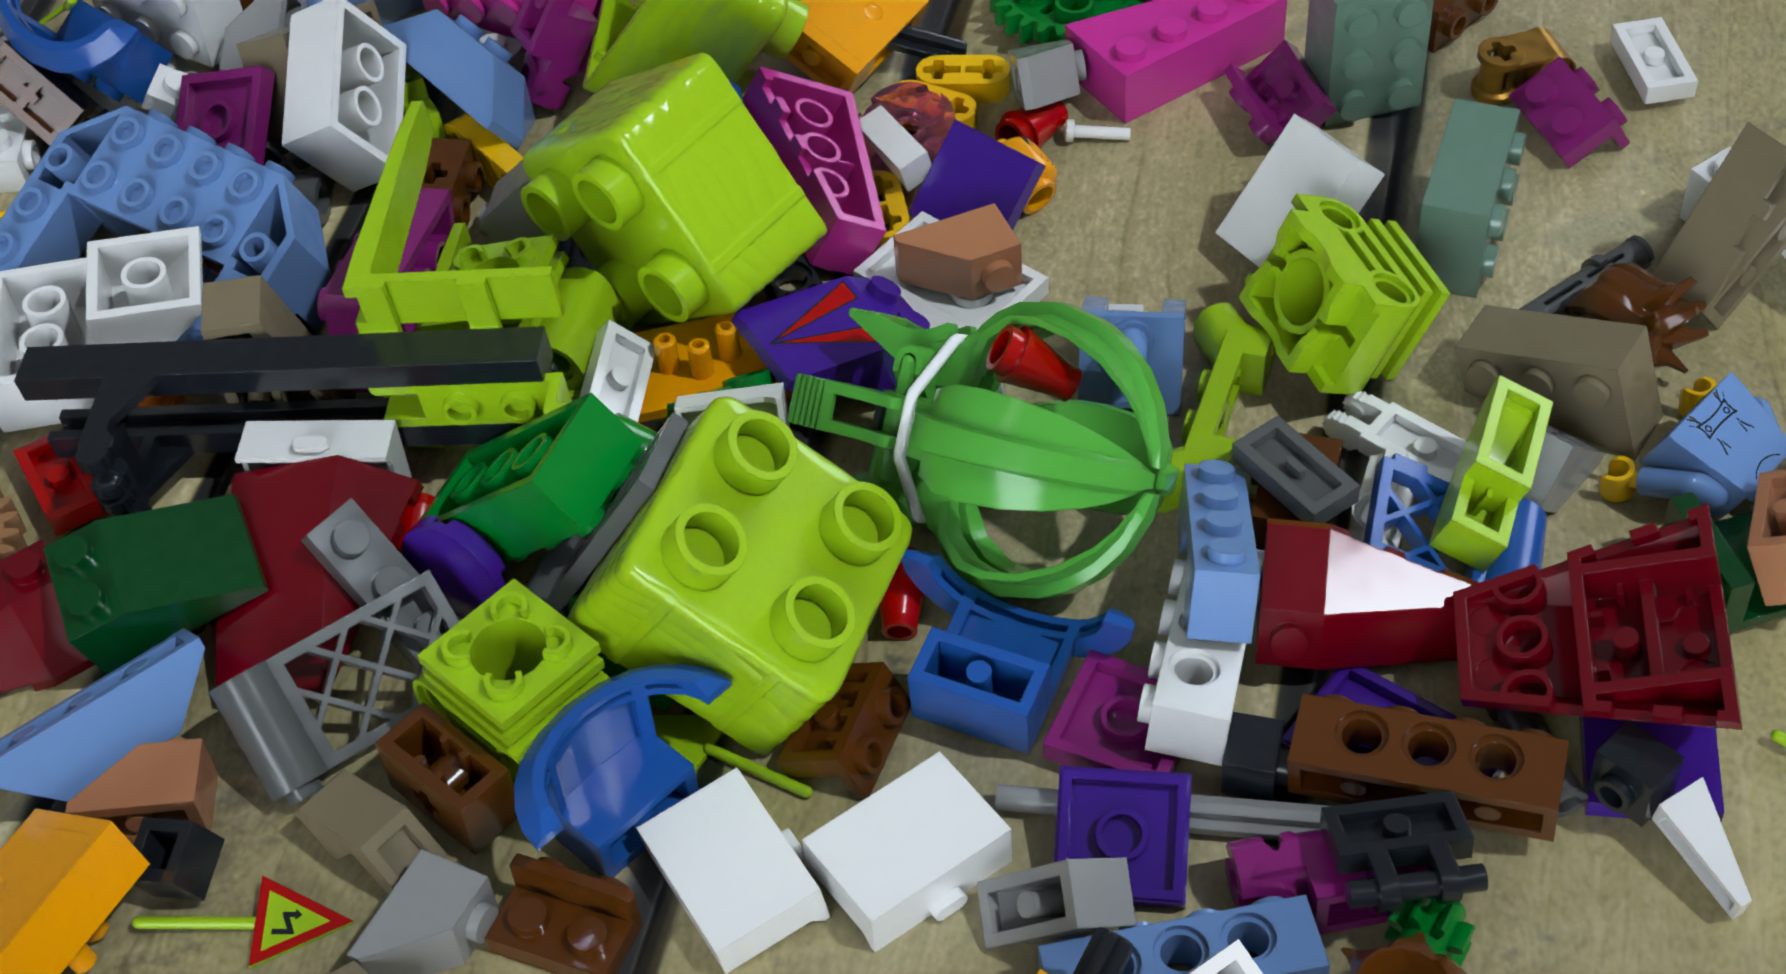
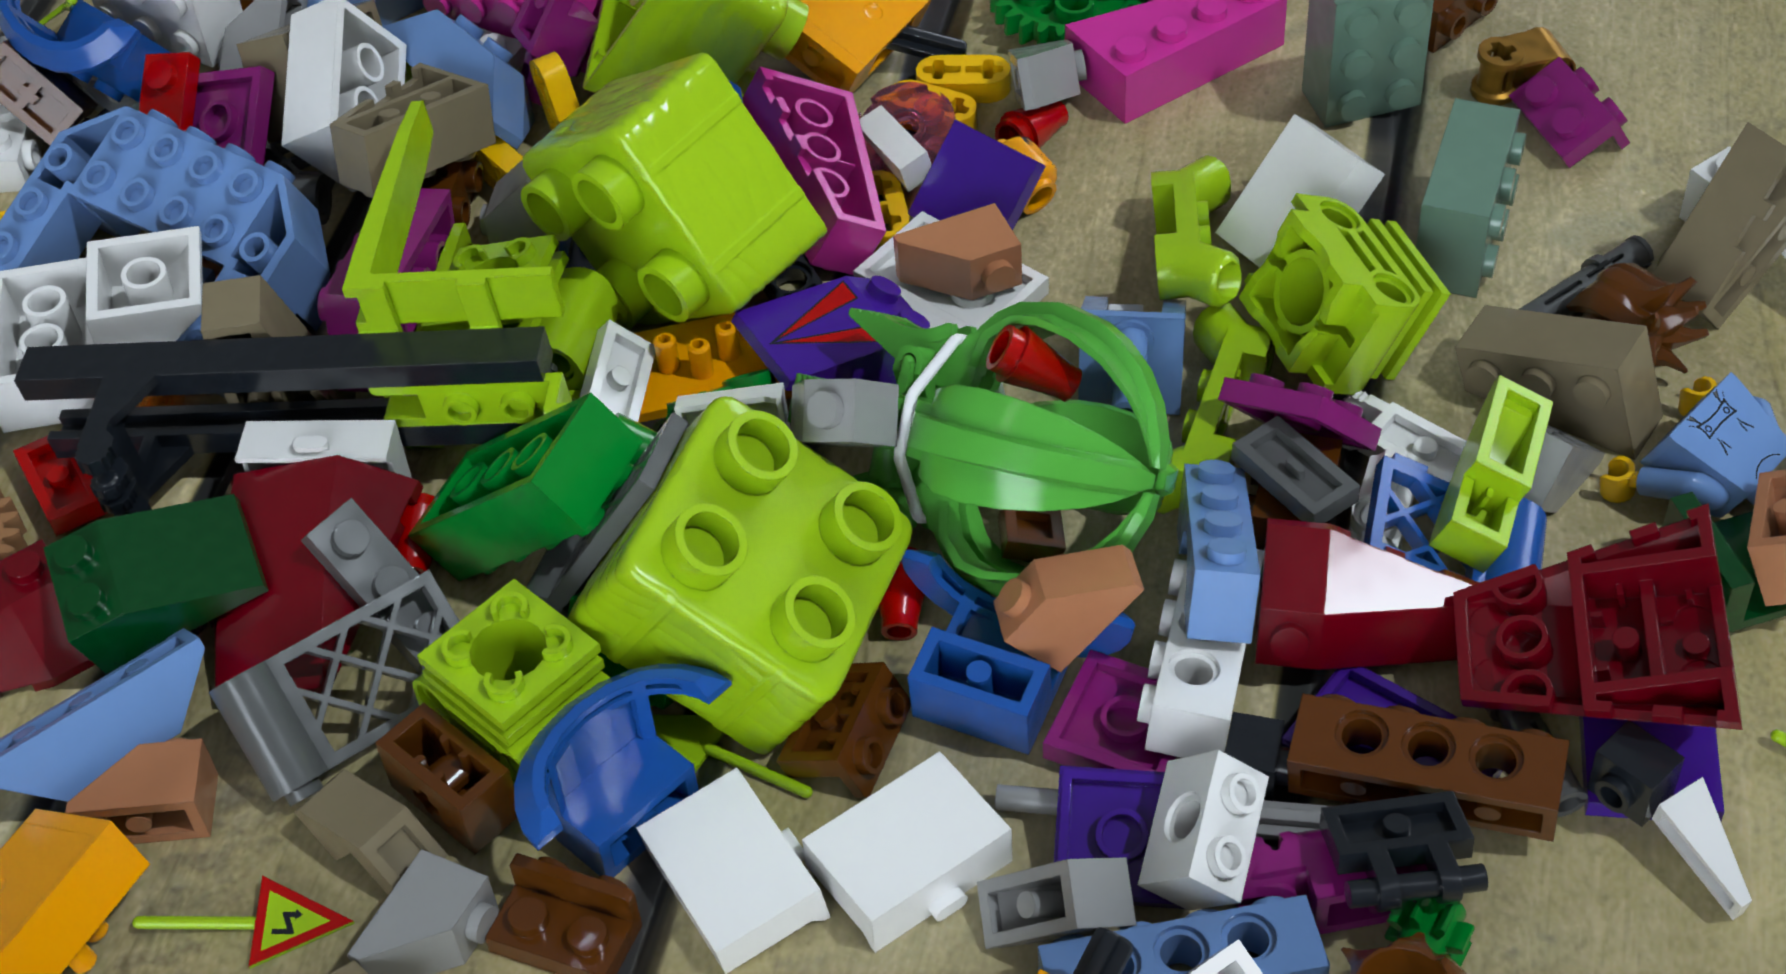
(171, 86): none -> red plate
(179, 857): black plate -> none
(457, 111): none -> dark tan wedge
(458, 559): dark purple tile -> none
(553, 88): none -> yellow beam
(845, 412): none -> light grey slope
(1031, 534): none -> reddish brown plate
(1066, 602): none -> nougat slope
(1096, 132): white piece -> none
(1187, 259): none -> lime plate
(1203, 831): none -> white brick
(1277, 91): magenta bracket -> none
(1306, 410): none -> magenta plate
(1653, 60): white plate -> none

